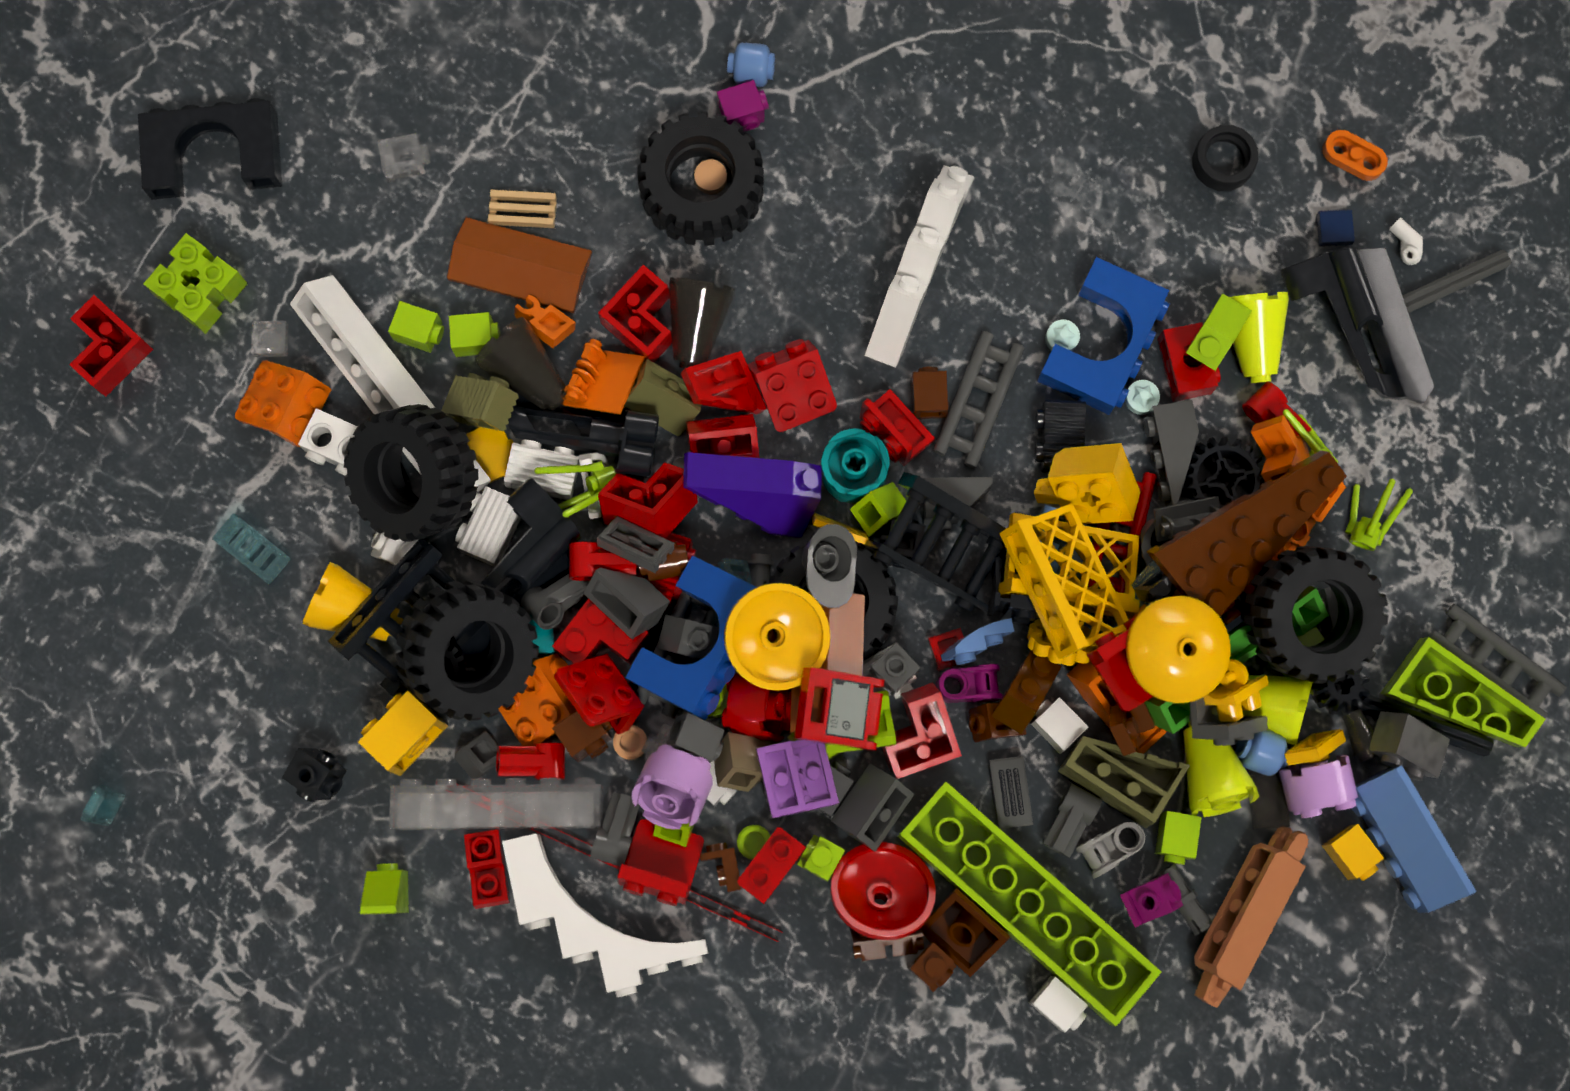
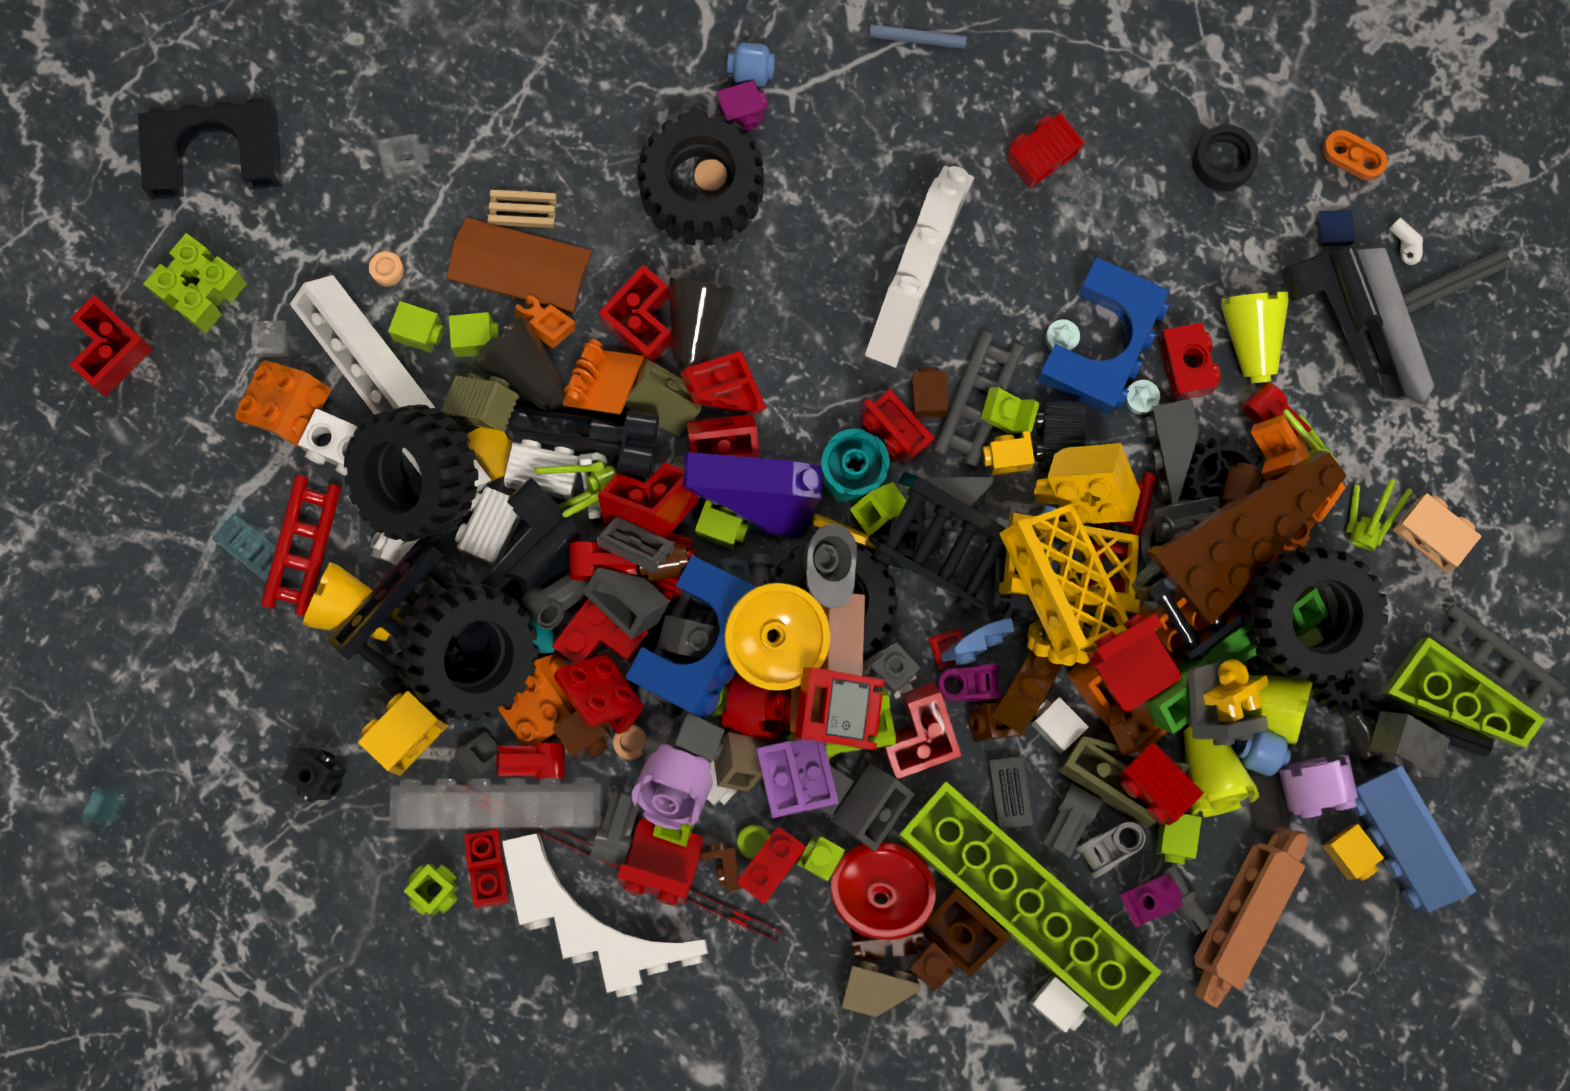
(290, 527): none -> red bar
(385, 891): lime slope -> none
(386, 268): none -> light nougat tile
(420, 885): none -> lime brick
(721, 526): none -> lime brick
(793, 384): red bracket -> none
(876, 992): none -> dark tan slope
(917, 36): none -> sand blue bar
(1009, 412): none -> lime bracket
(1009, 454): none -> yellow brick
(1044, 150): none -> red brick
(1157, 652): yellow dish -> none
(1160, 785): none -> red brick
(1218, 332): lime slope -> none
(1241, 481): none -> reddish brown brick
(1315, 747): yellow plate -> none
(1437, 532): none -> light nougat brick

